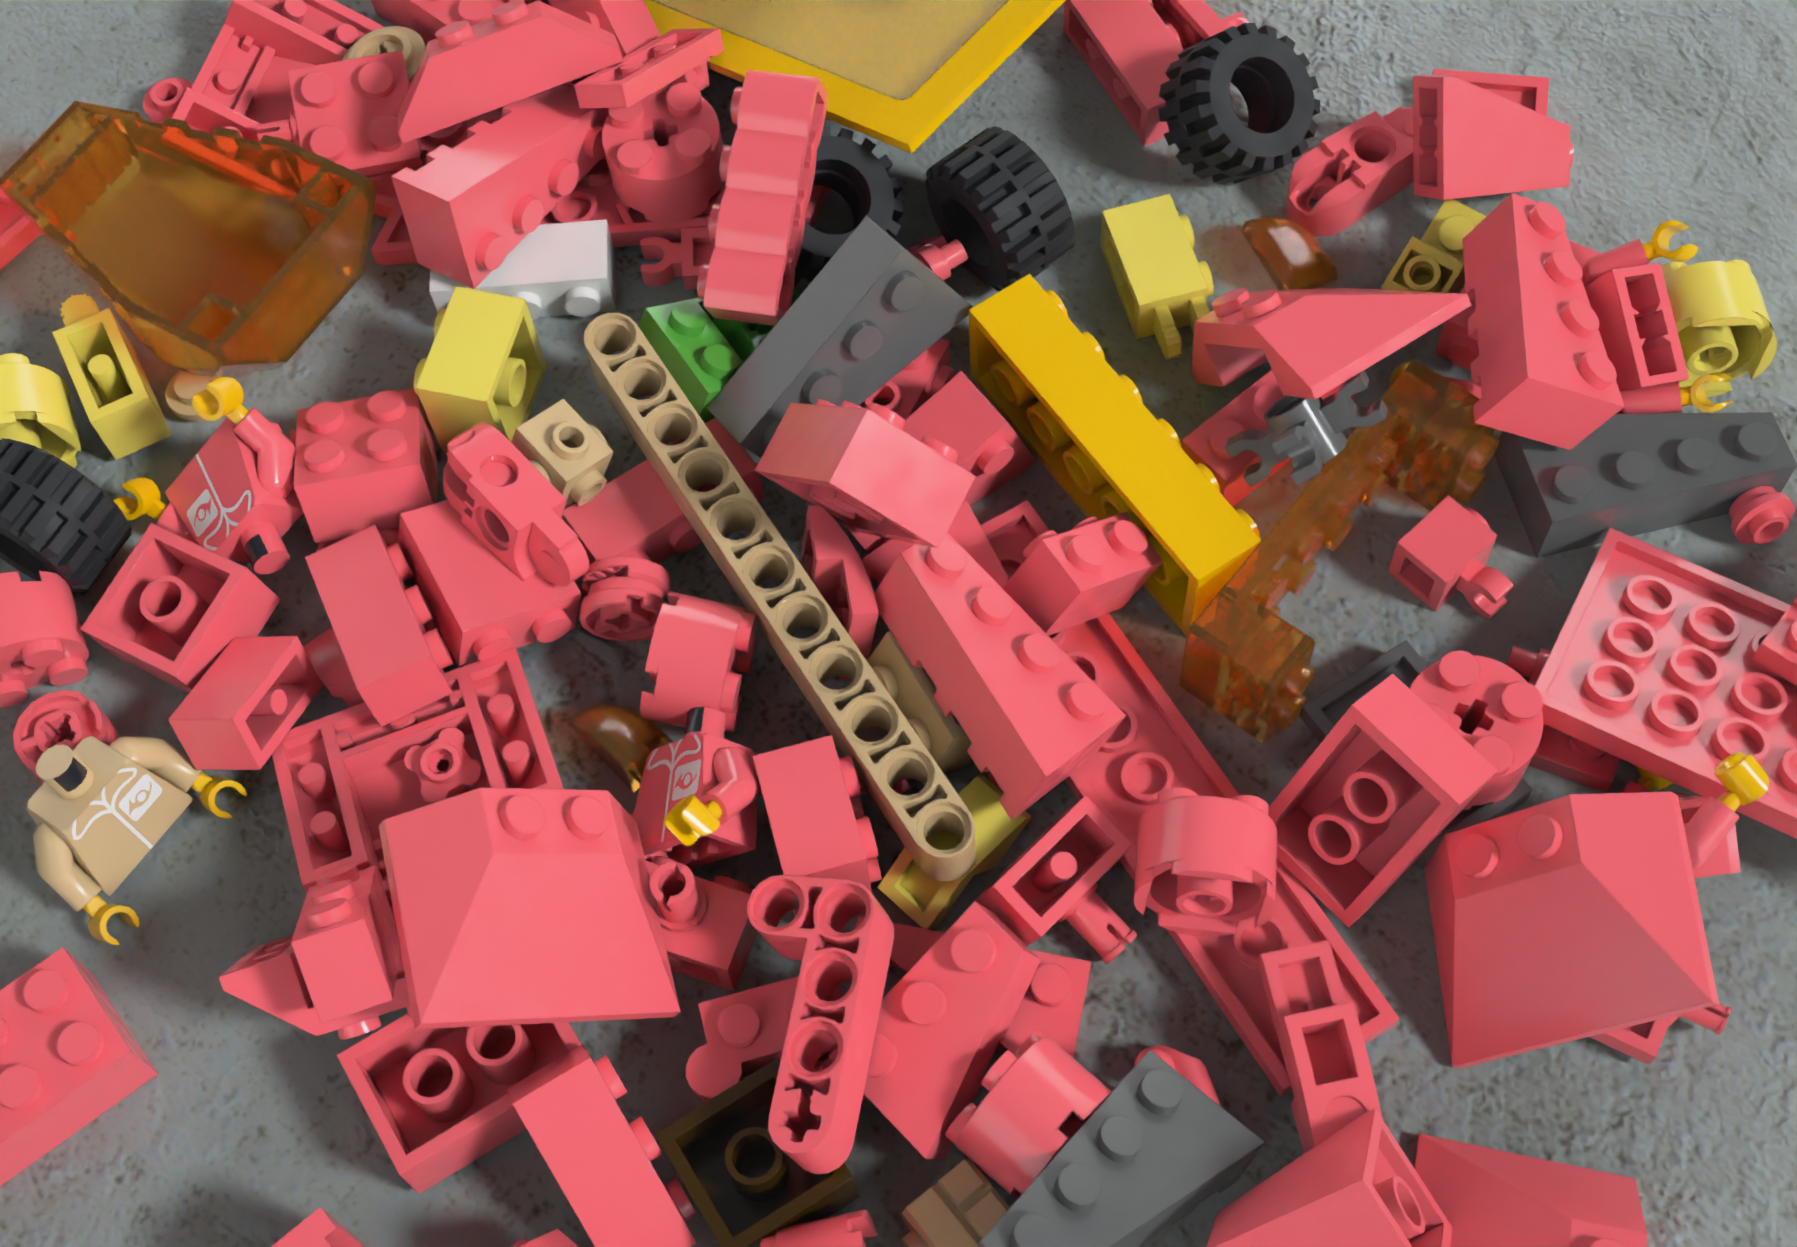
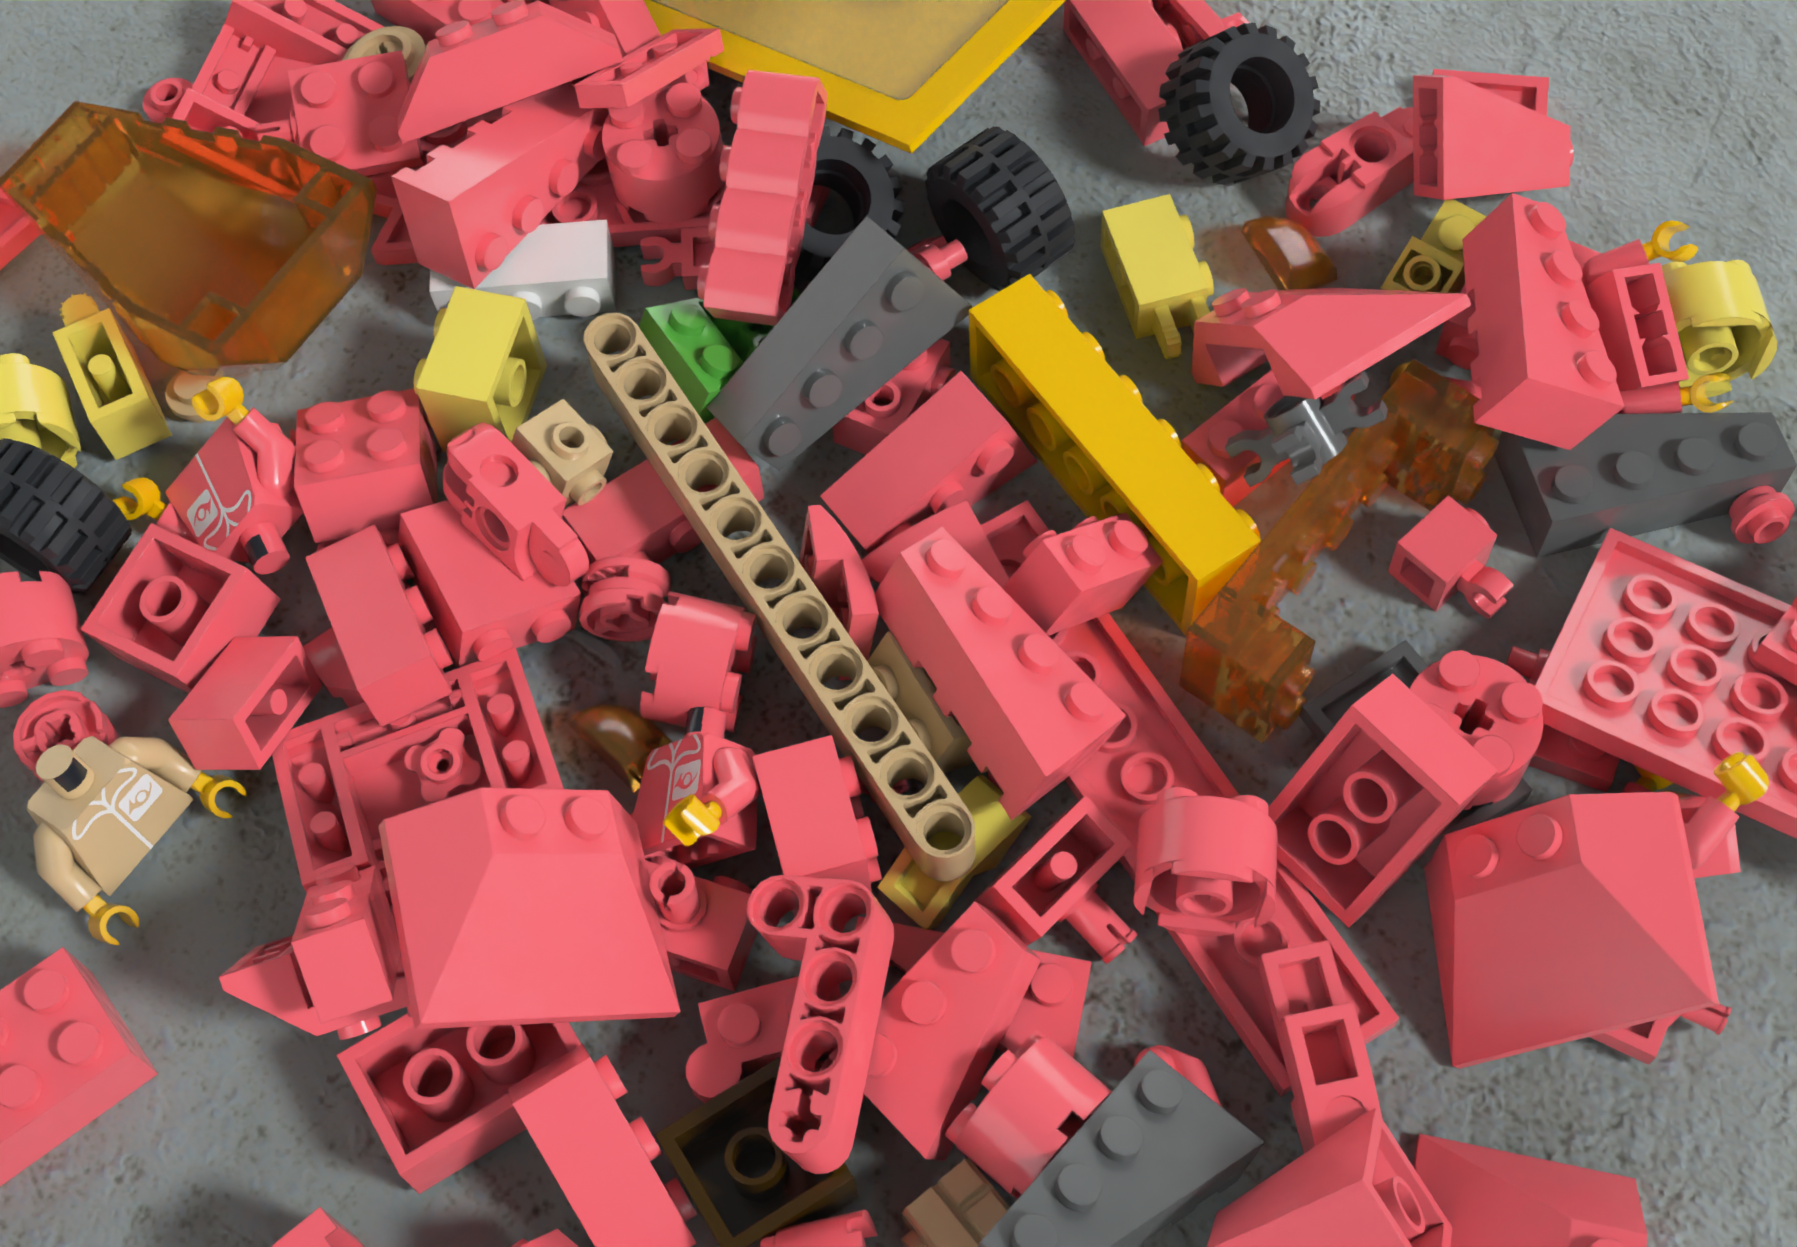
(867, 470): coral brick -> none

